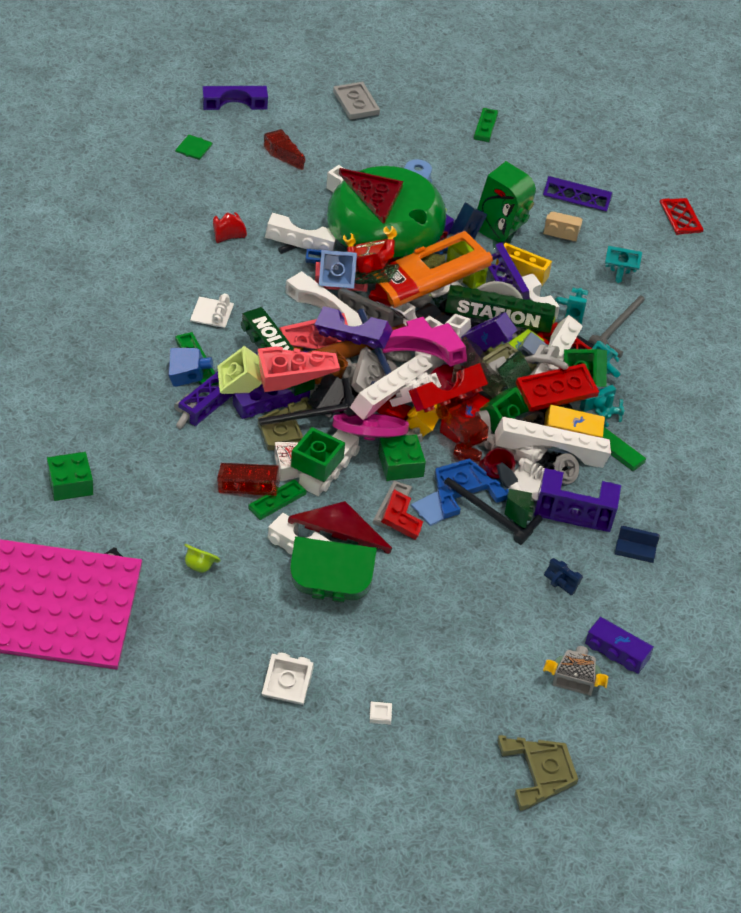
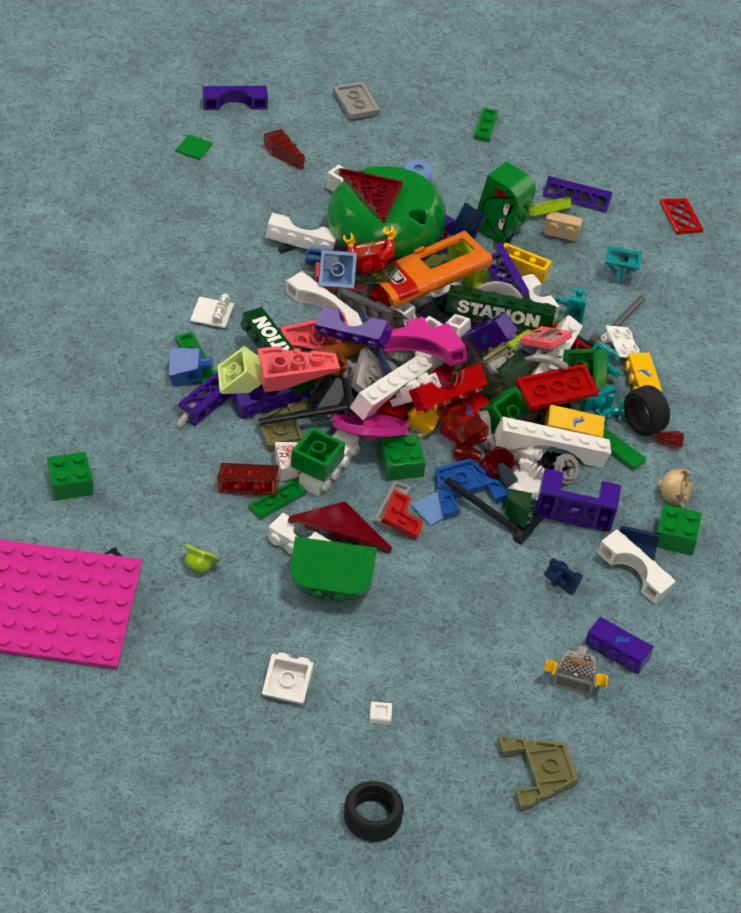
(229, 227): red hair -> none
(369, 829): none -> black tyre
(546, 337): none -> coral tile
(550, 206): none -> lime beam
(620, 550): none -> white arch
(621, 339): none -> white hinge
(641, 370): none -> yellow brick
(657, 408): none -> black tyre
(671, 438): none -> clear red cone
(675, 483): none -> tan cylinder
(678, 529): none -> green brick

